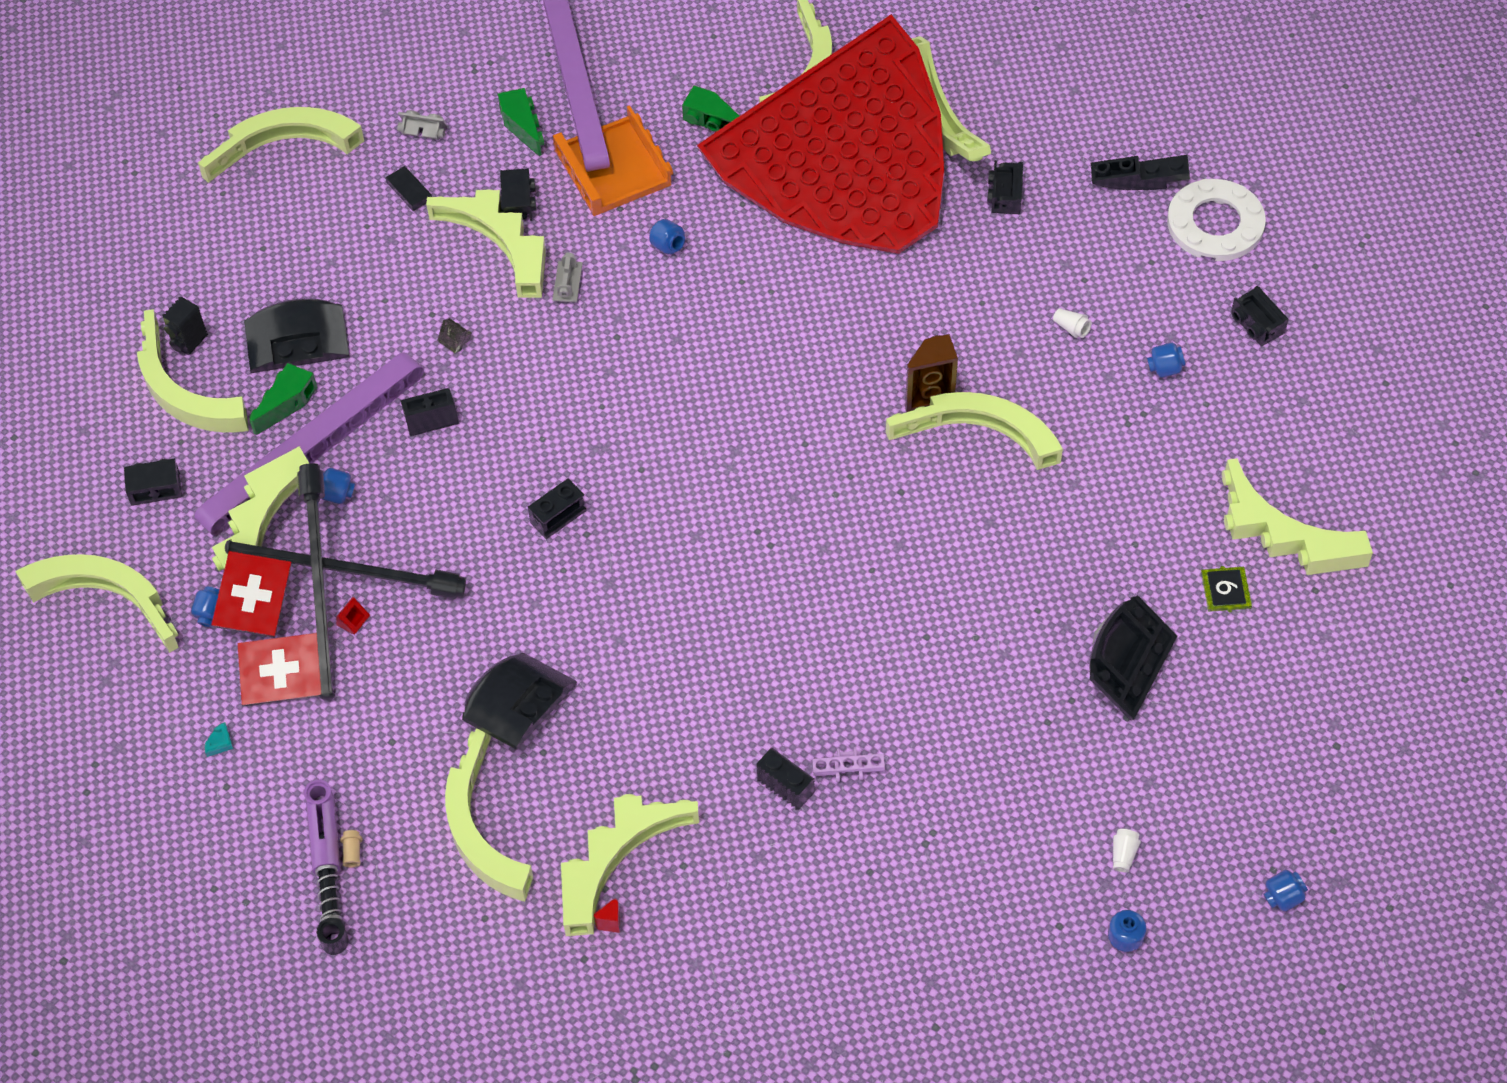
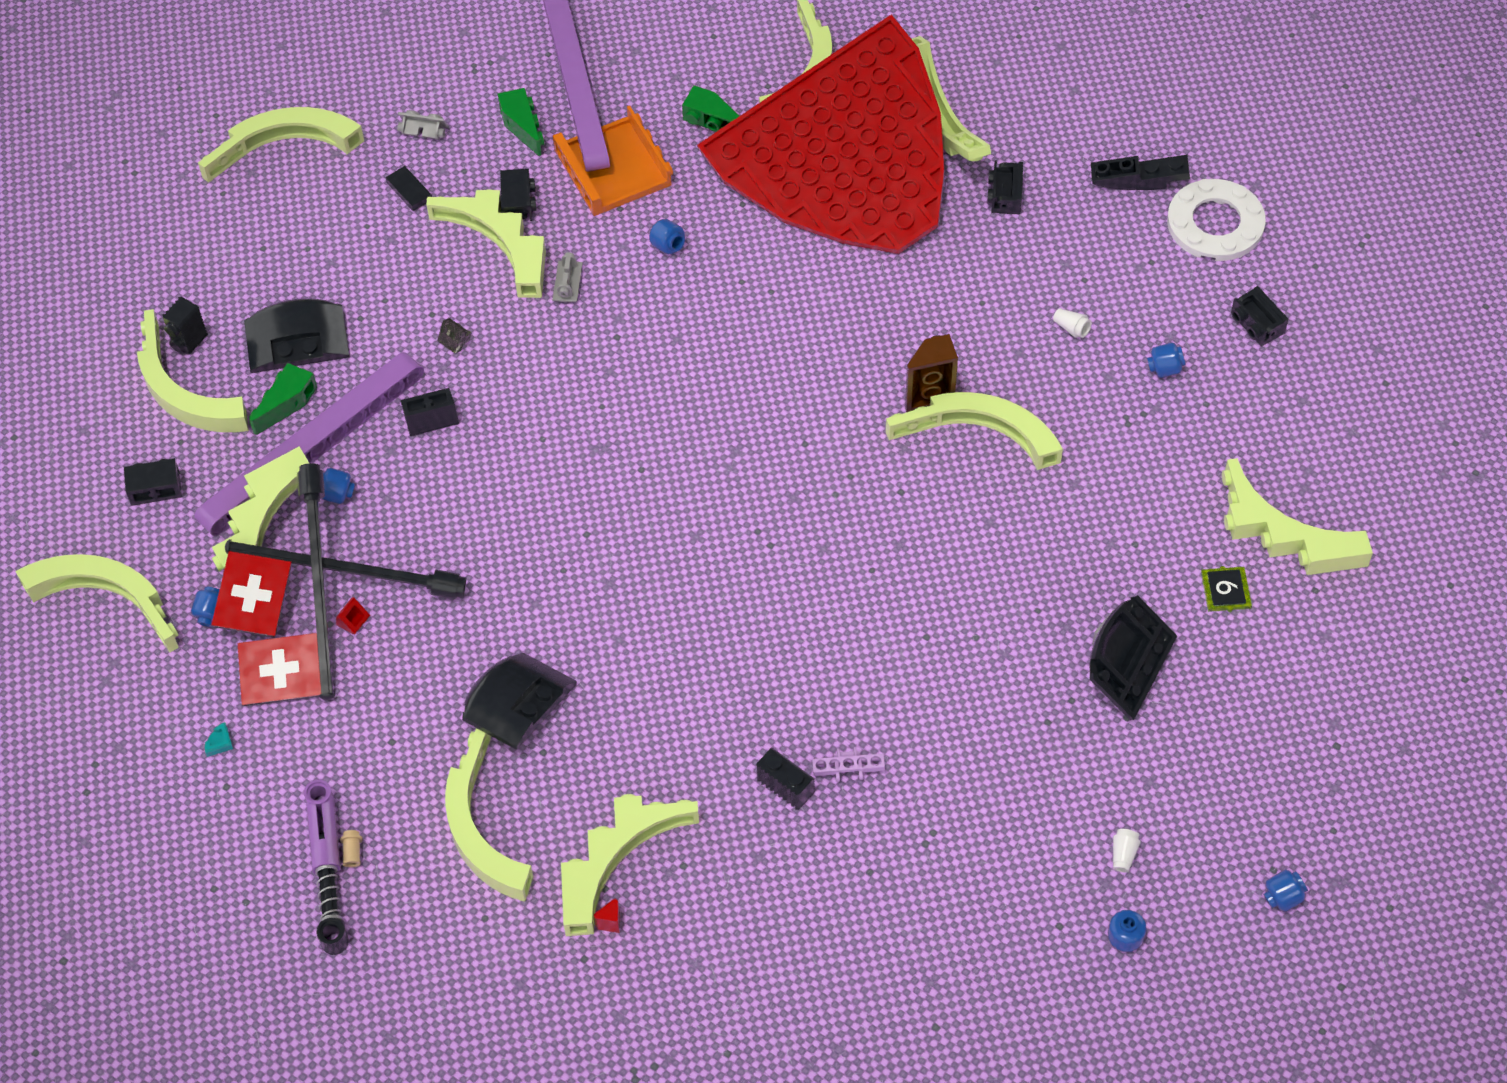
(556, 508): black hinge -> none

